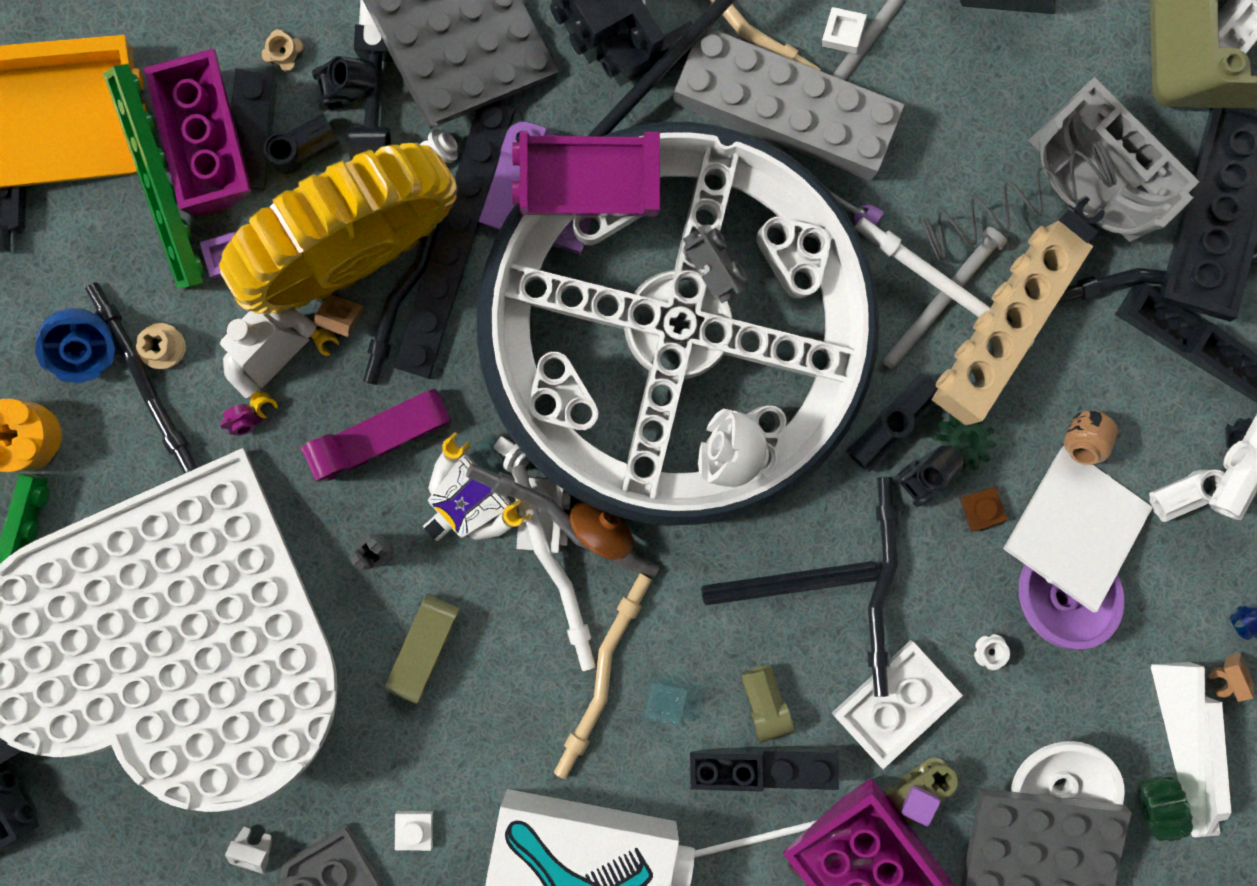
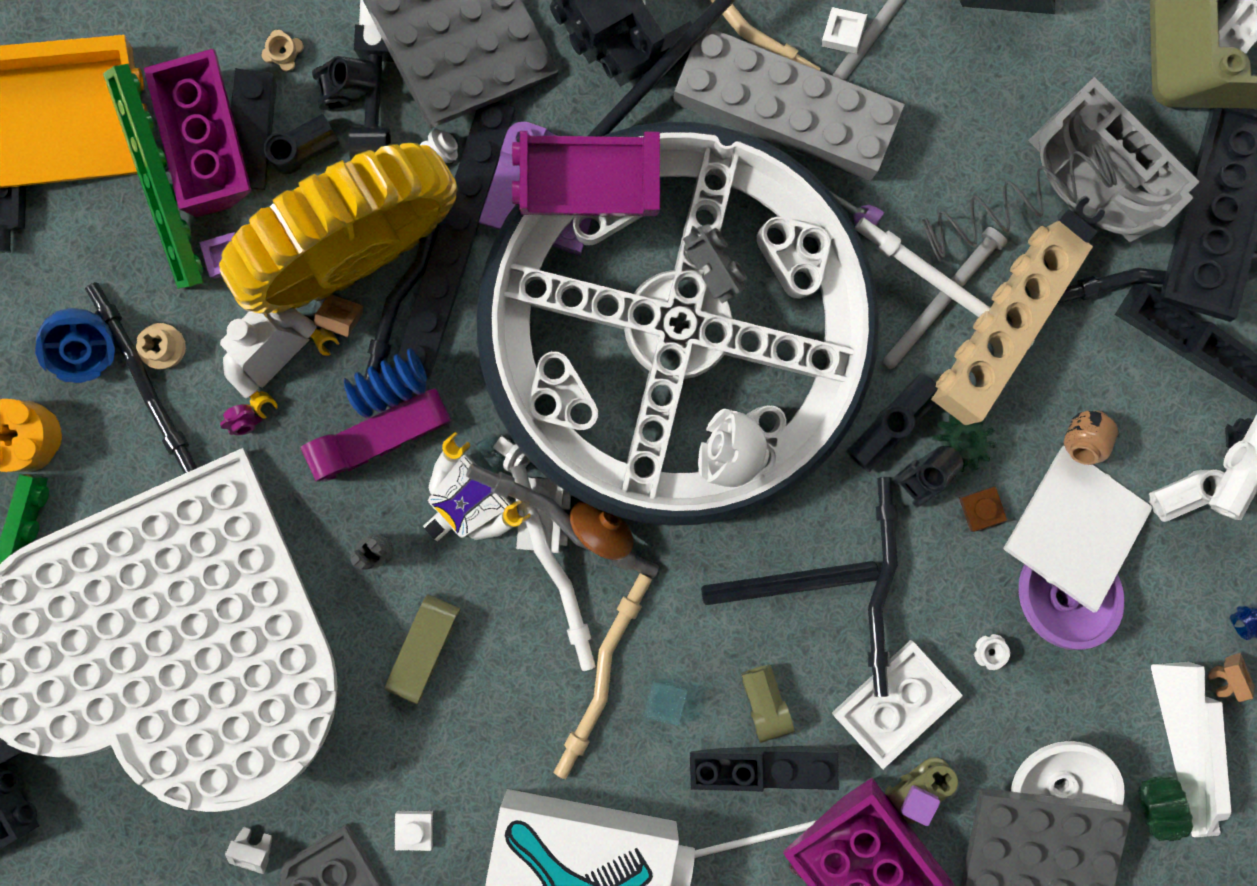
(387, 386): none -> blue piece

